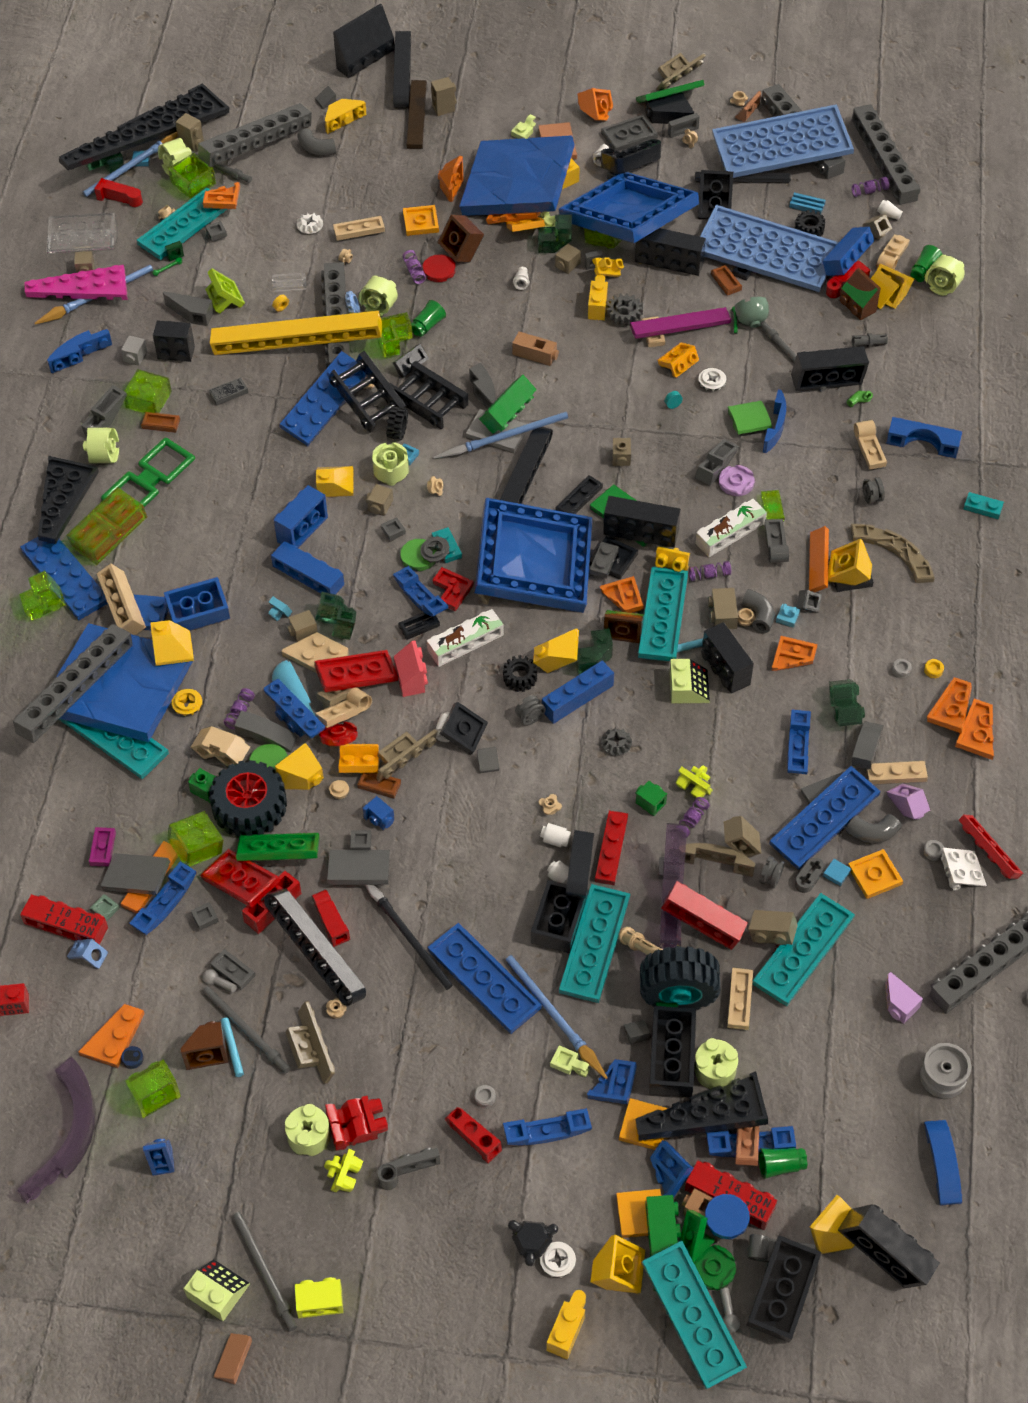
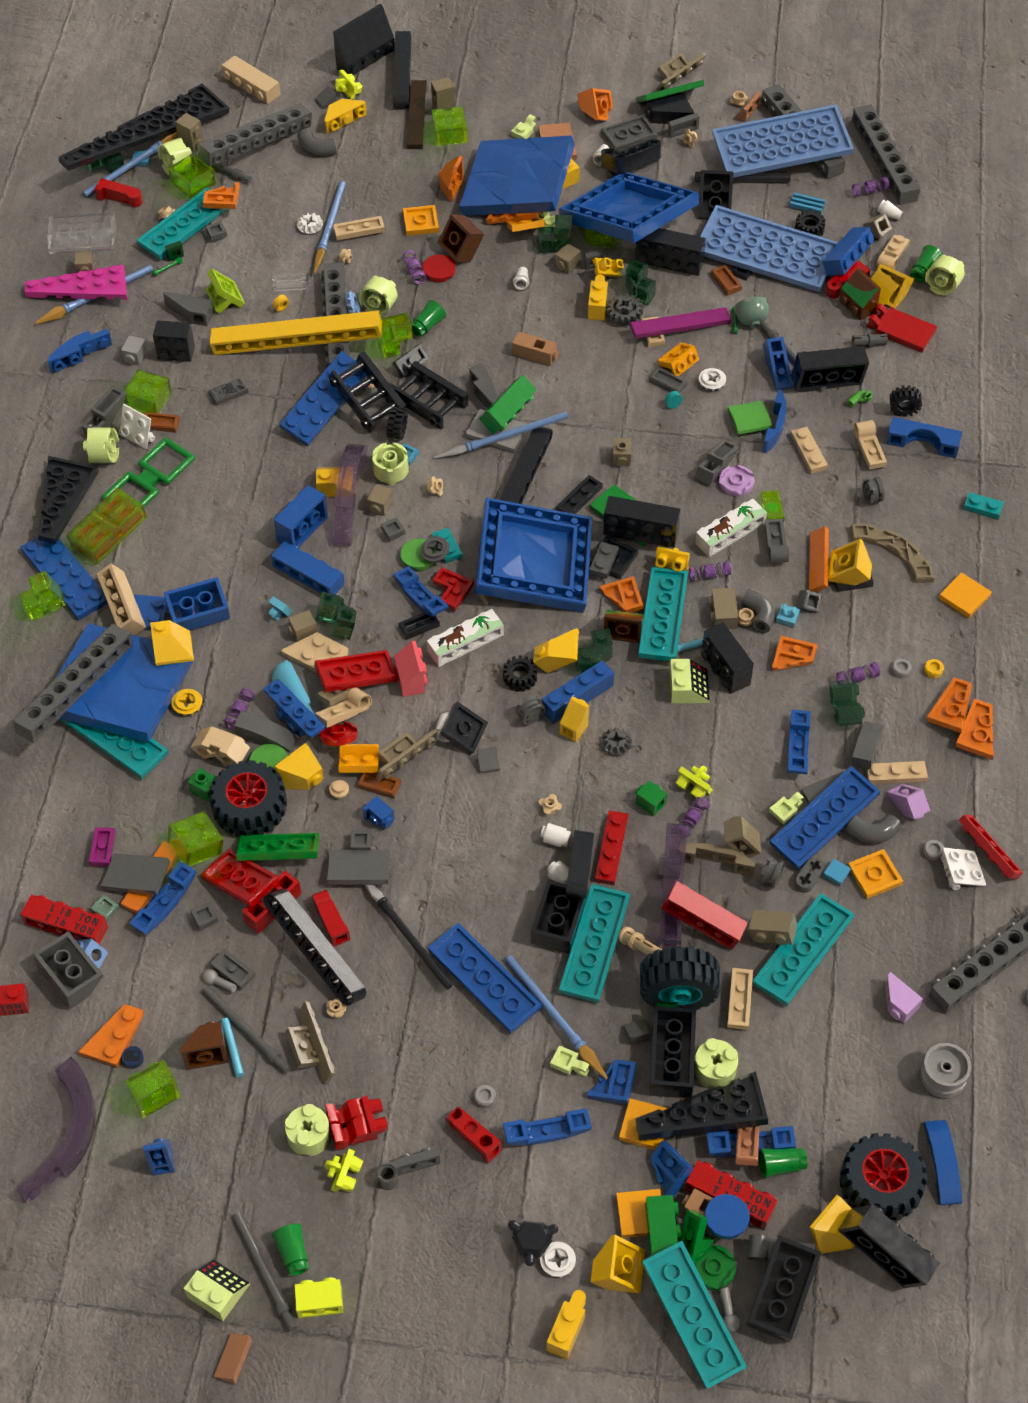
(68, 969): none -> dark grey slope
(135, 427): none -> white hinge
(251, 79): none -> tan brick
(292, 1249): none -> green plant
(322, 247): none -> medium blue piece
(347, 85): none -> neon yellow hips
(347, 483): none -> arch
(449, 126): none -> clear neon green brick
(574, 719): none -> yellow slope
(638, 283): none -> clear green brick
(667, 380): none -> dark grey tile
(777, 362): none -> blue slope
(786, 809): none -> yellowish green plate
(809, 450): none -> tan plate
(858, 672): none -> medium lavender piece
(883, 1174): none -> black wheel
(902, 327): none -> red tile
(912, 405): none -> black tyre
(965, 595): none -> light orange tile

